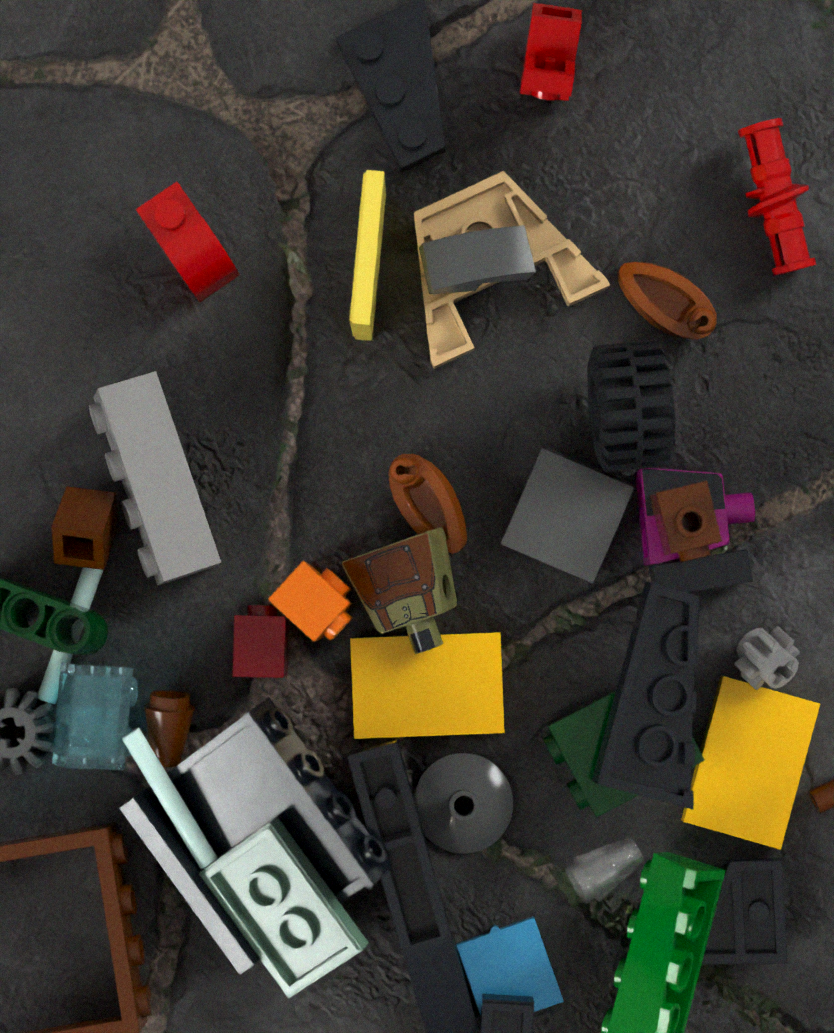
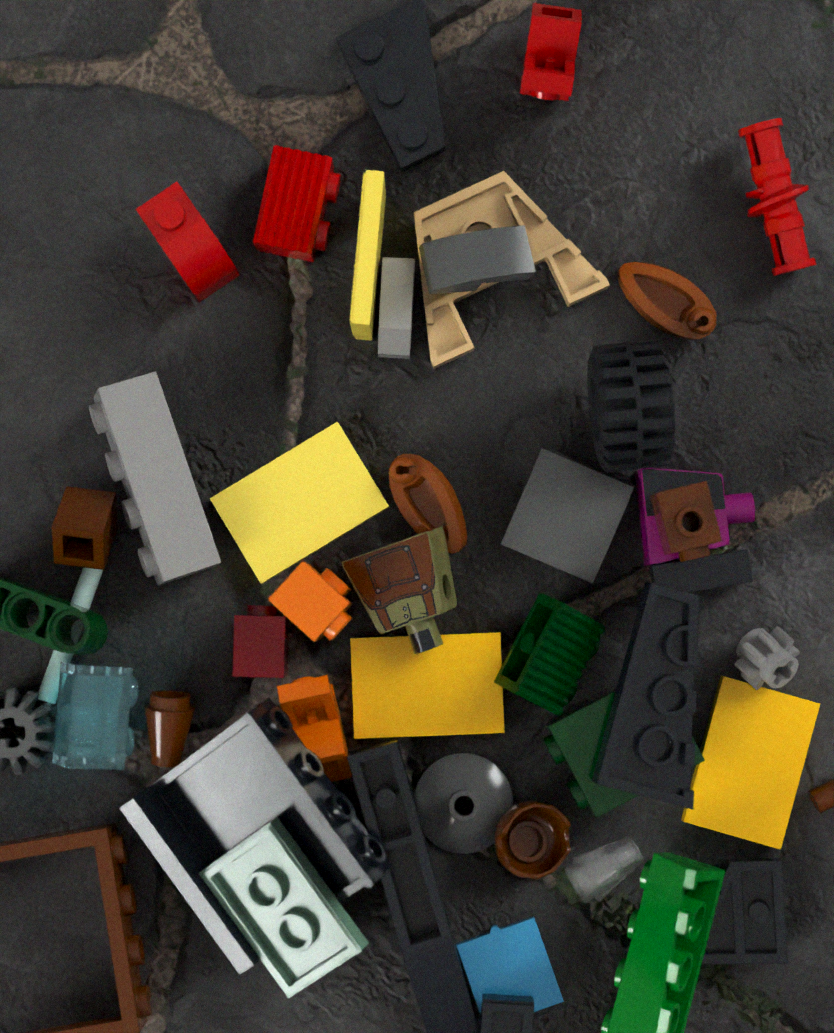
(169, 798): light aqua bar -> none
(295, 204): none -> red brick
(299, 502): none -> light yellow tile
(317, 722): none -> orange brick
(396, 307): none -> light grey piece
(532, 839): none -> reddish brown hair
(550, 654): none -> dark green brick

